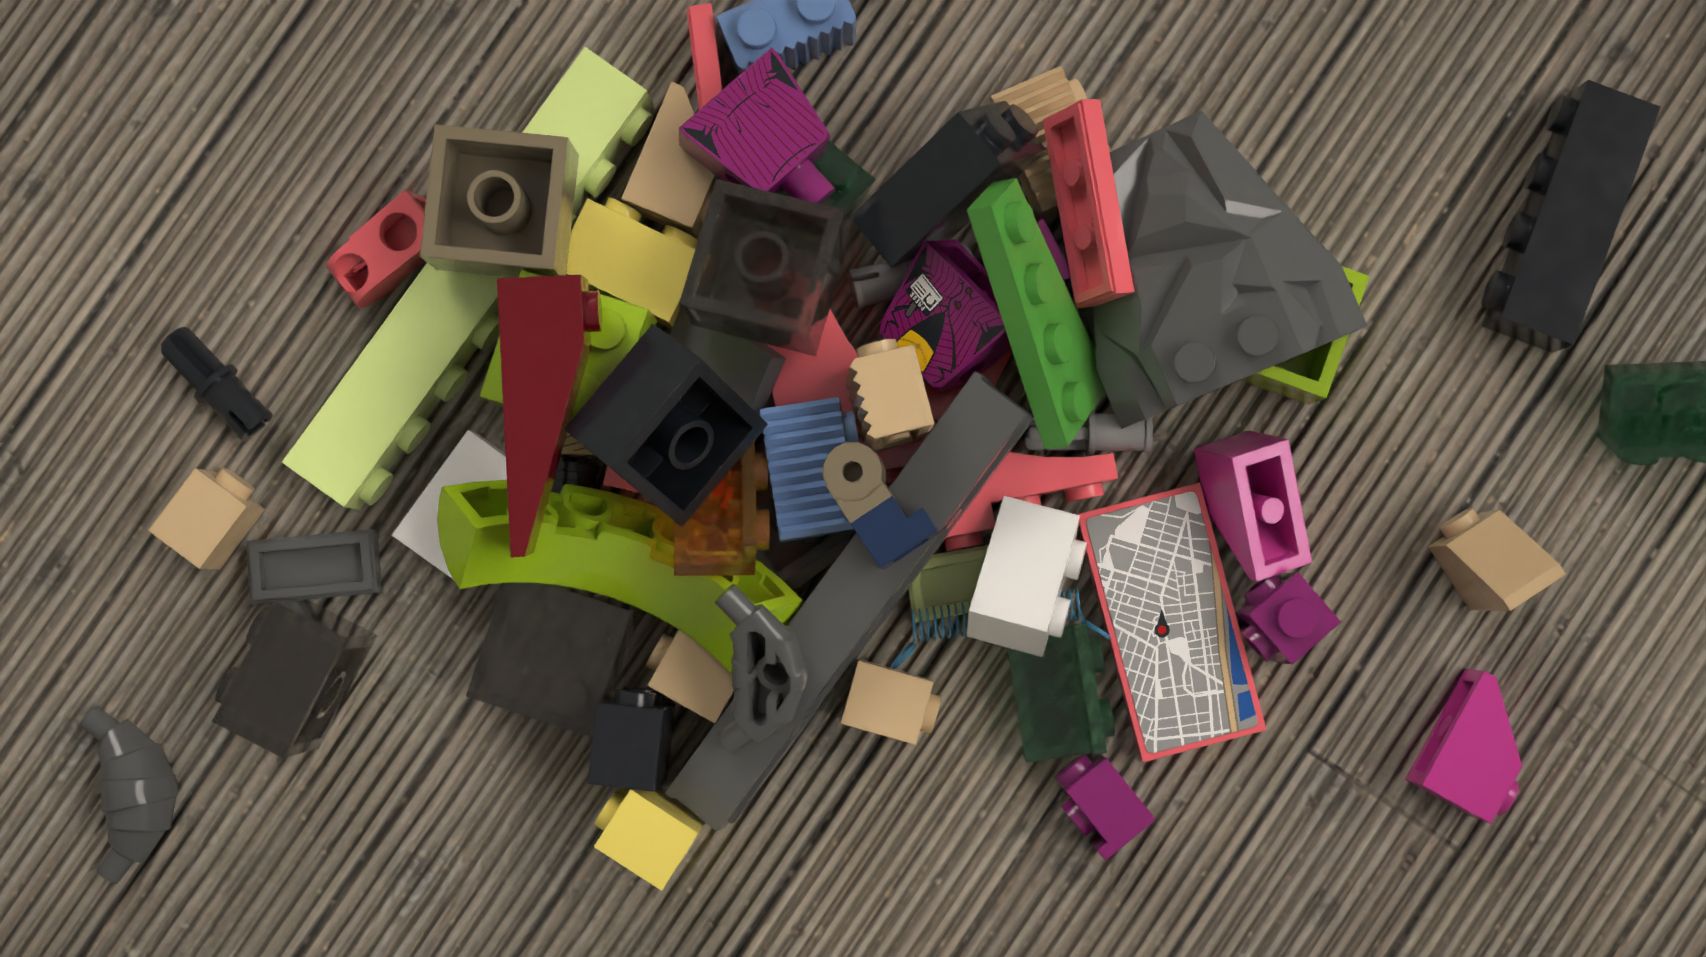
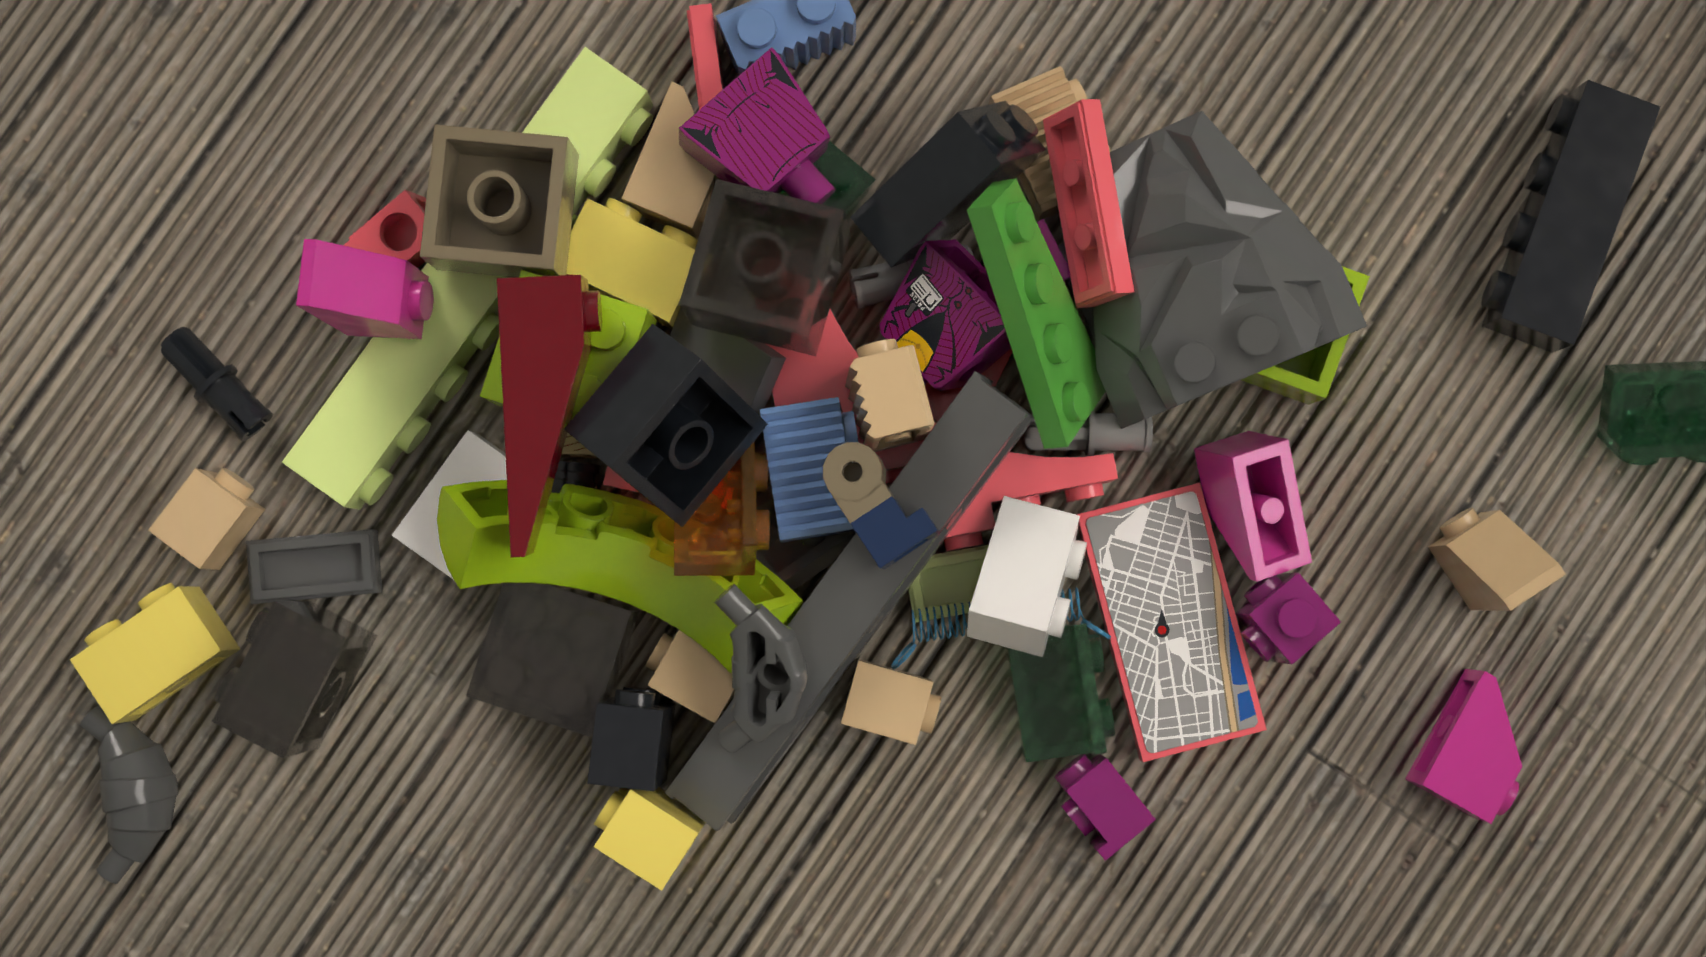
(154, 652): none -> light yellow brick
(363, 291): none -> dark pink slope

